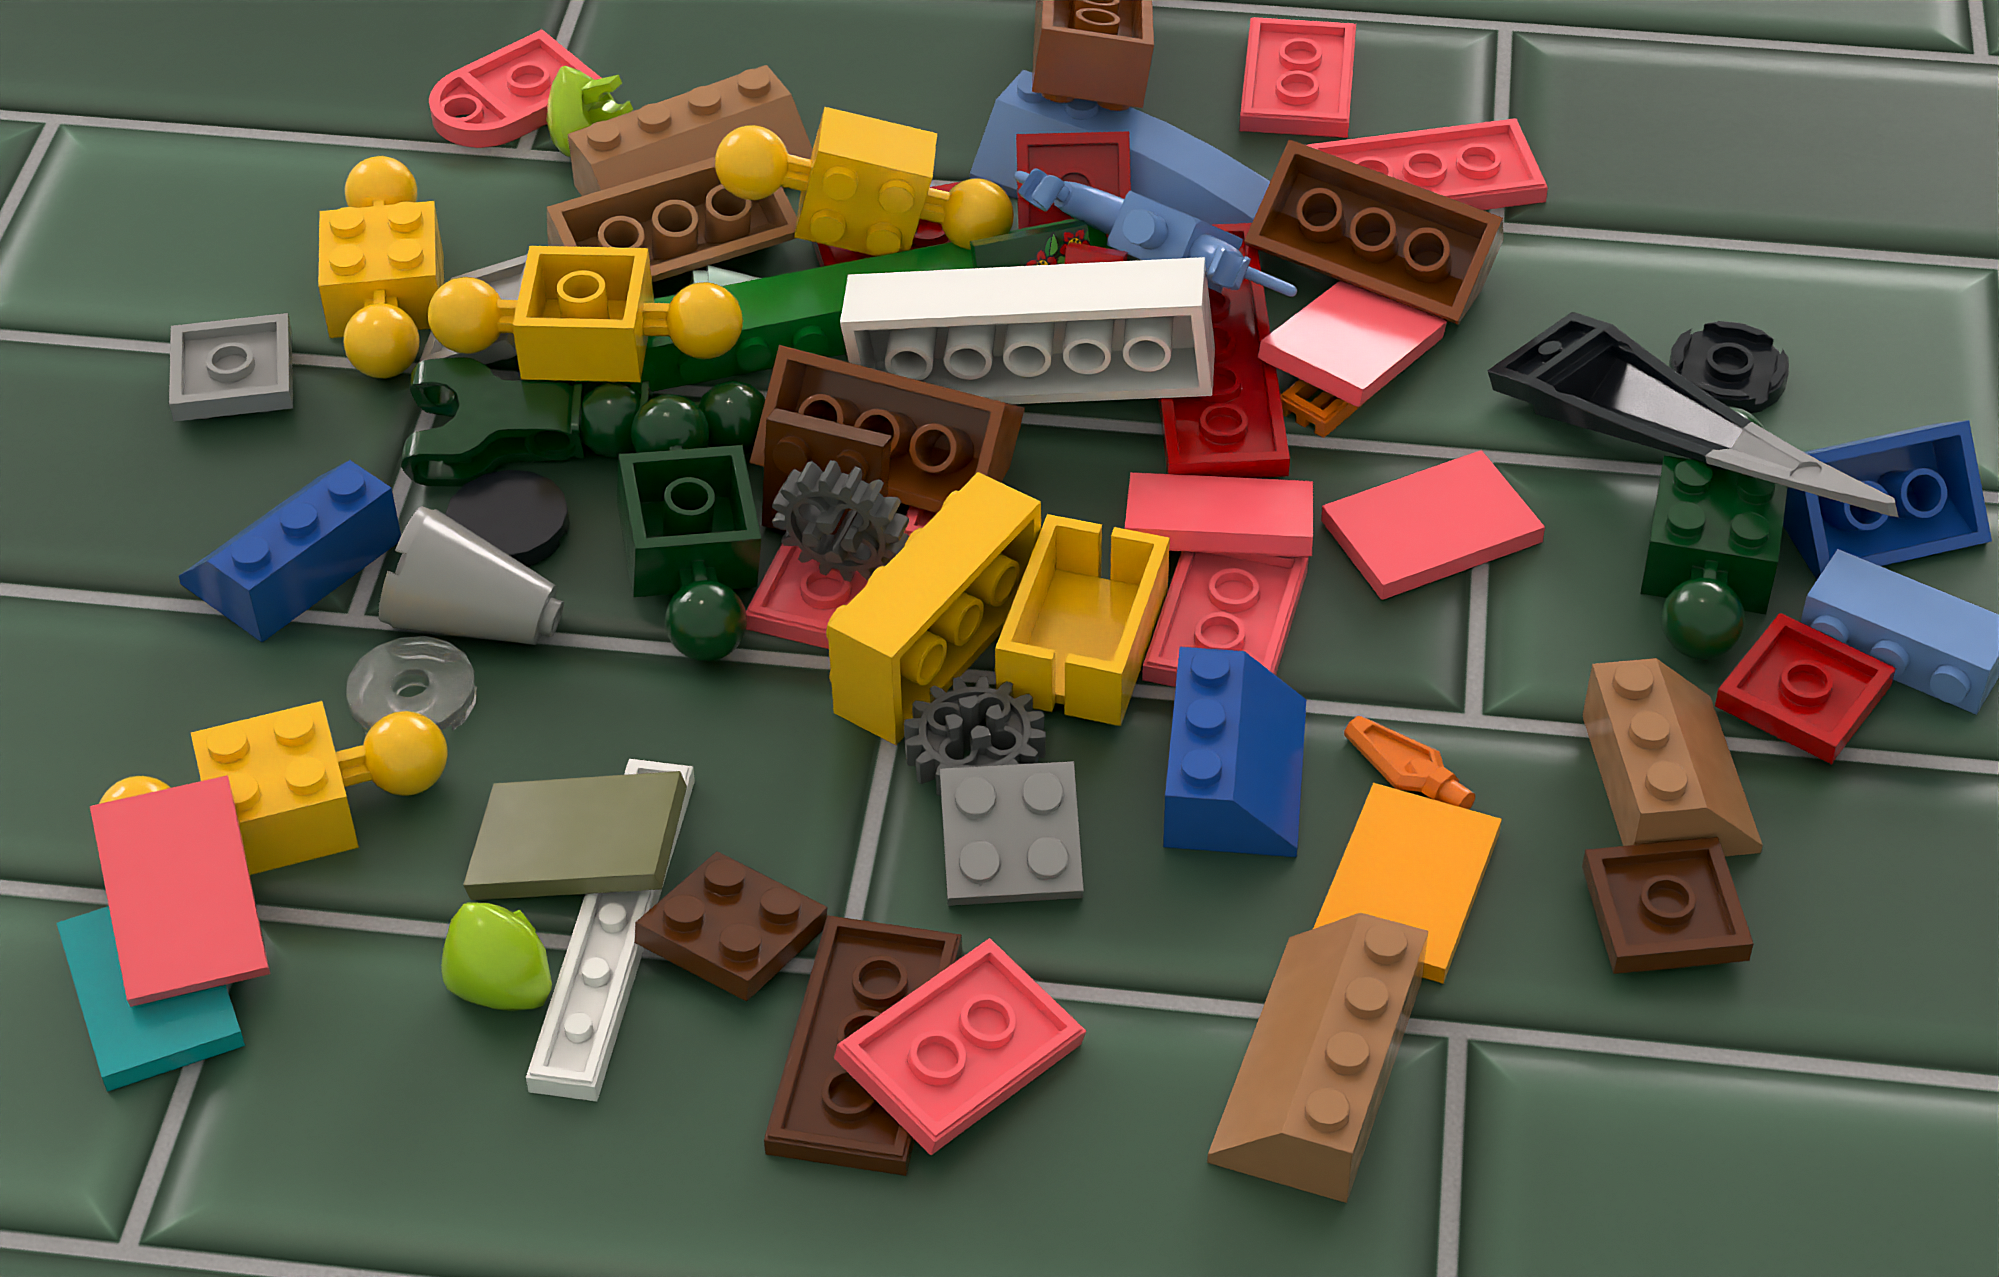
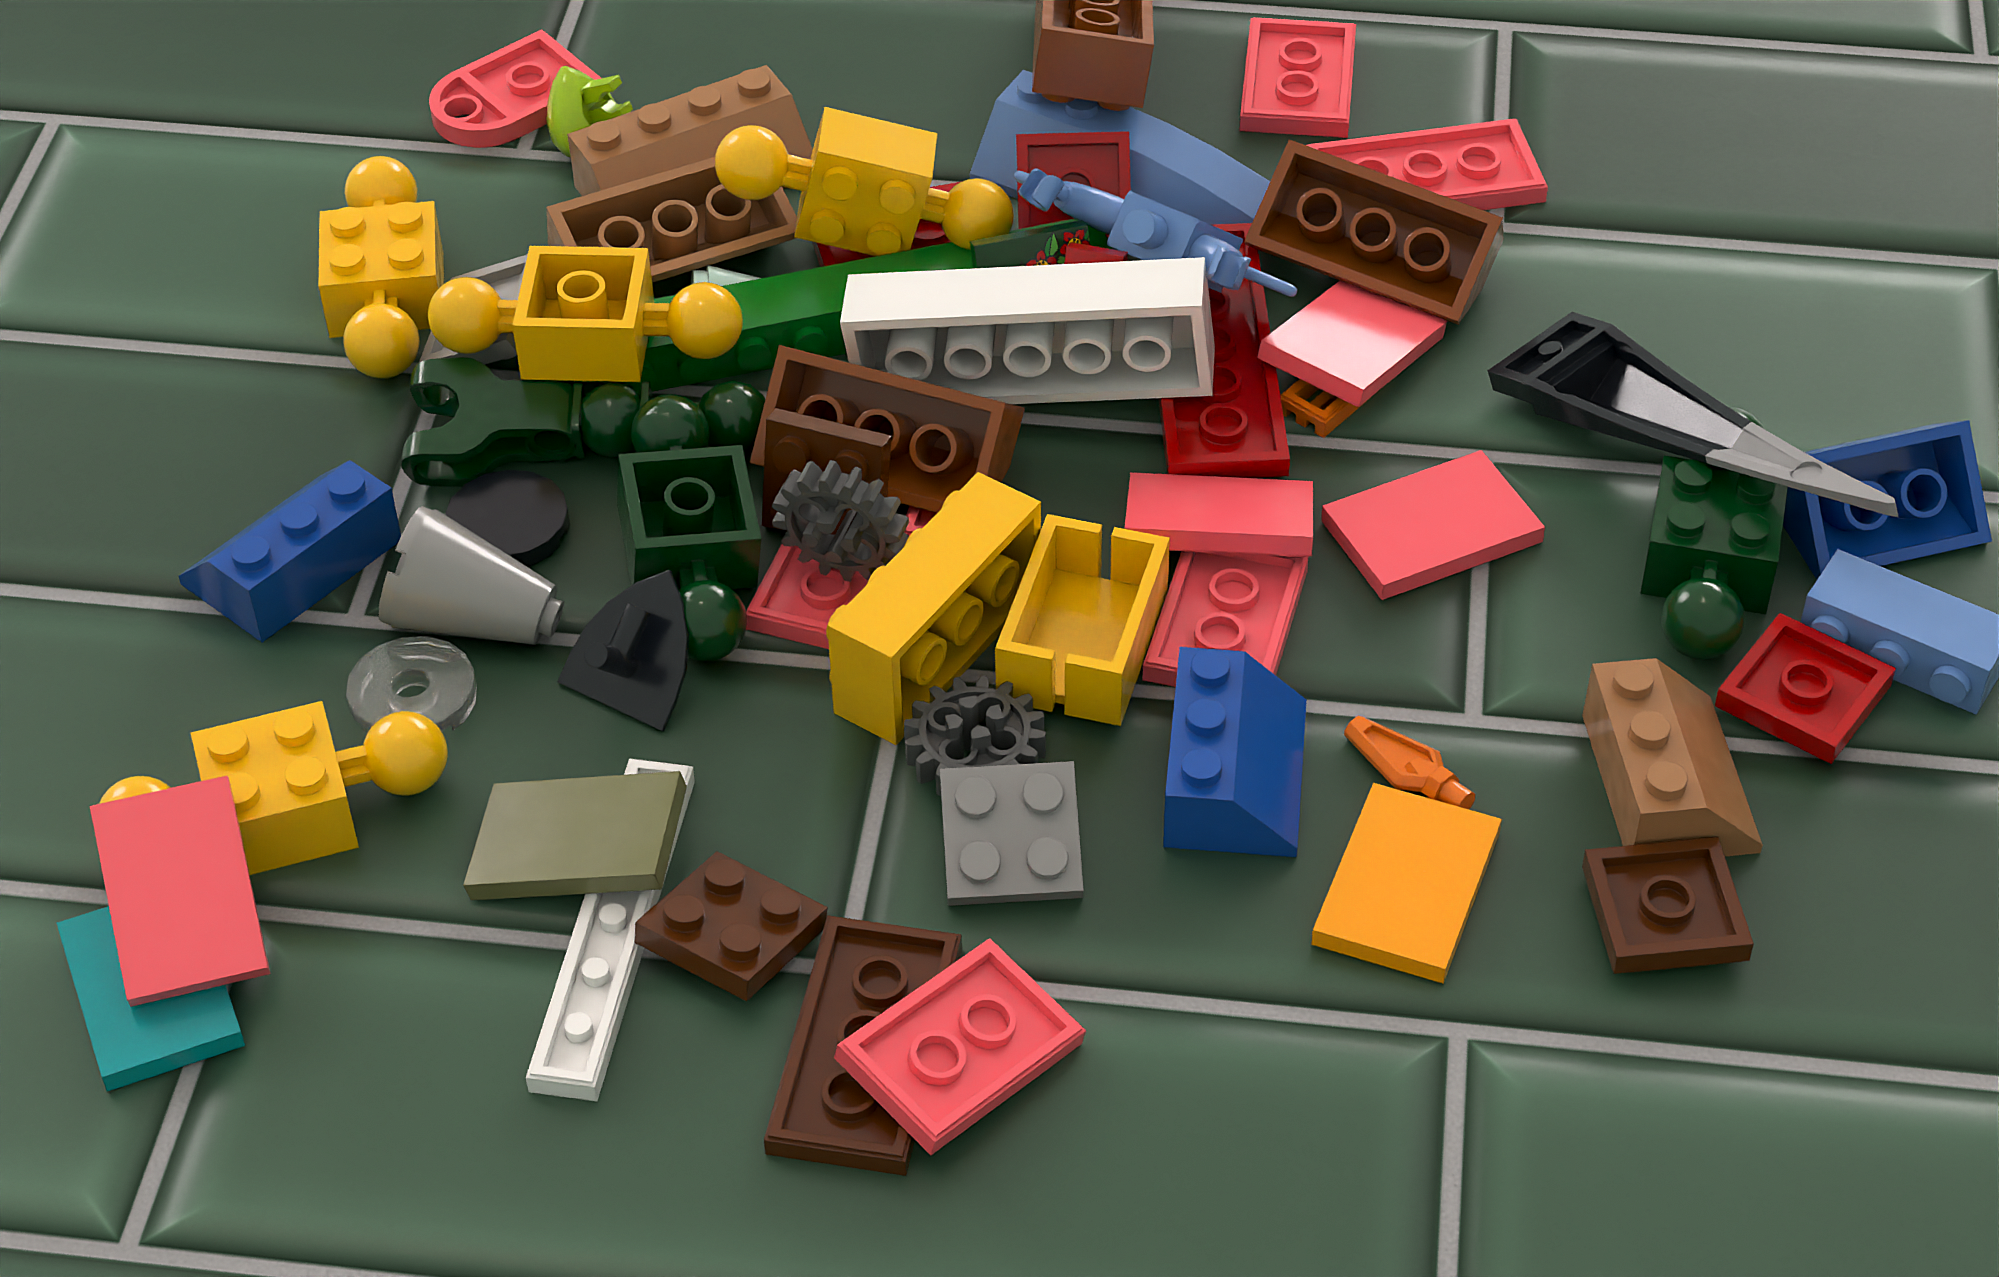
(231, 367): light grey plate -> none
(495, 959): lime piece -> none
(634, 652): none -> black shield
(1322, 1055): medium nougat slope -> none
(1732, 364): black tile -> none

